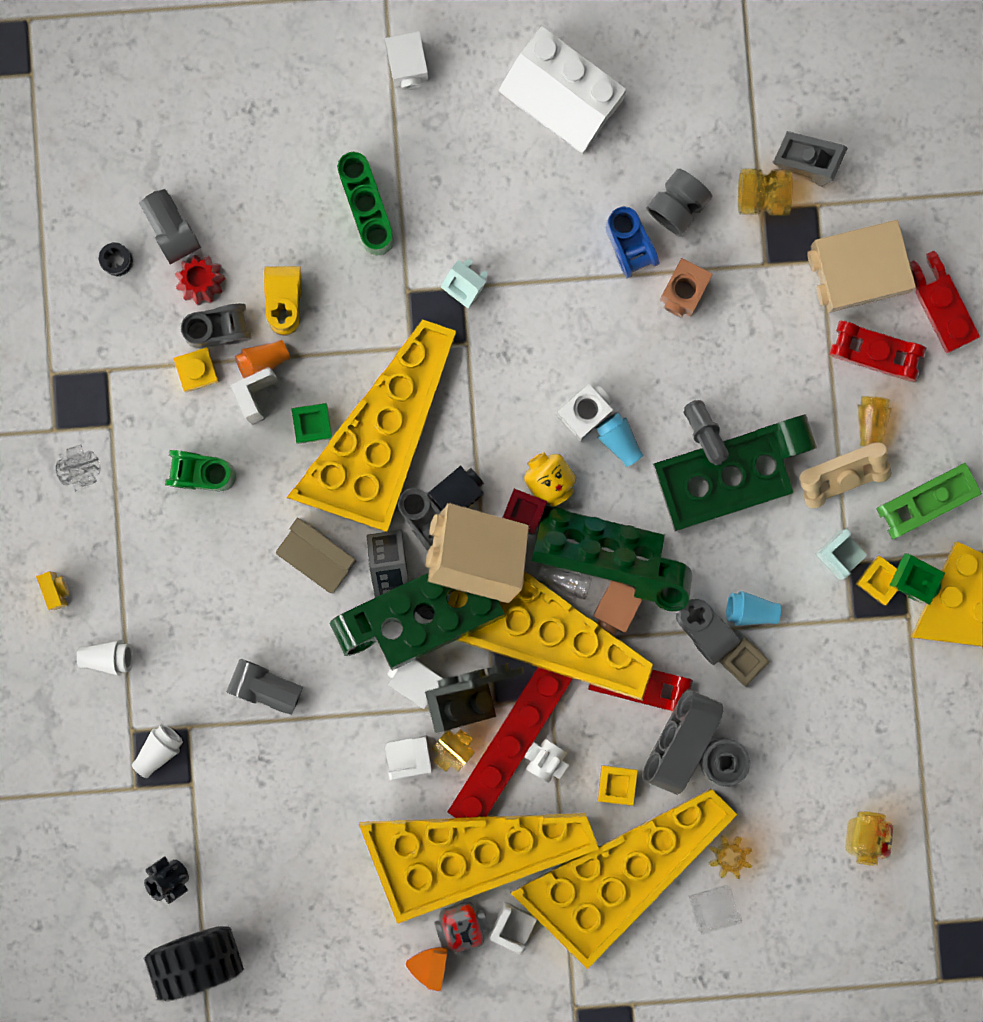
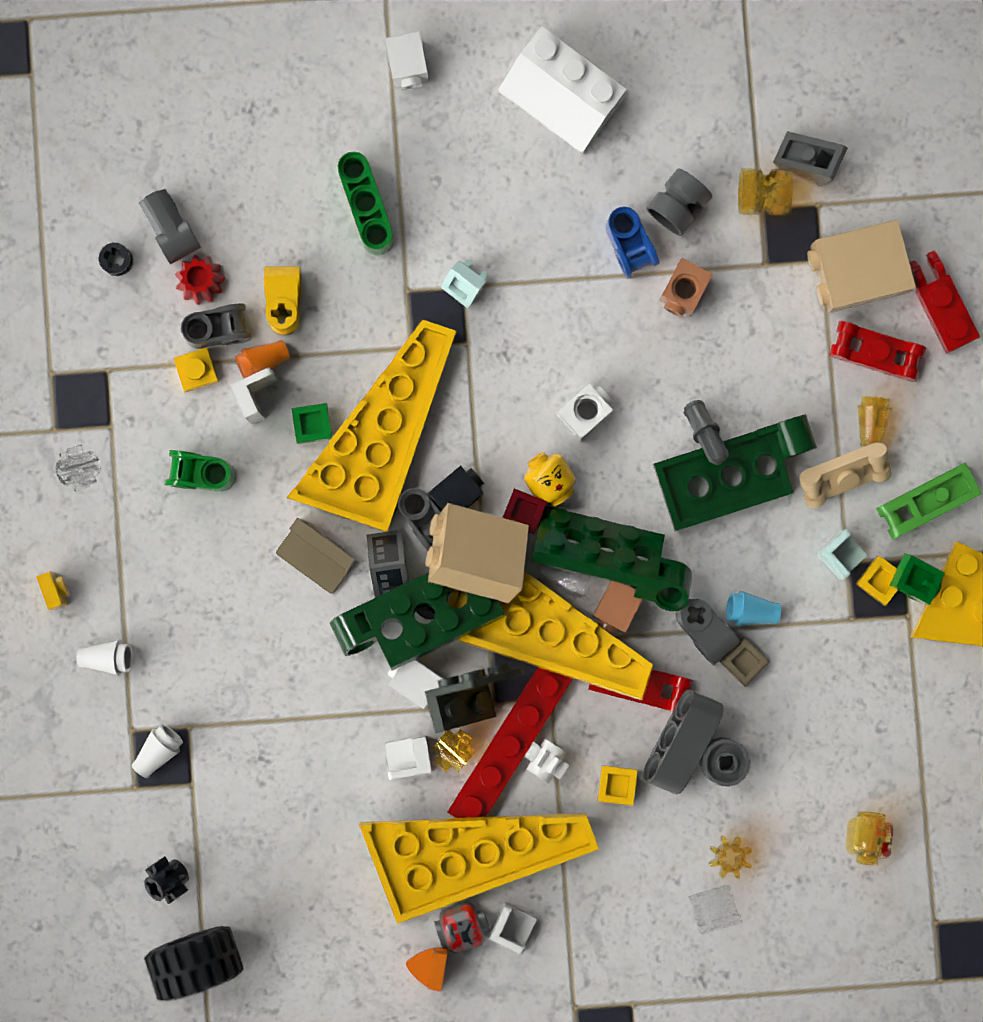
(258, 685): dark grey piece -> none
(605, 891): yellow wing -> none
(619, 438): medium azure cone -> none

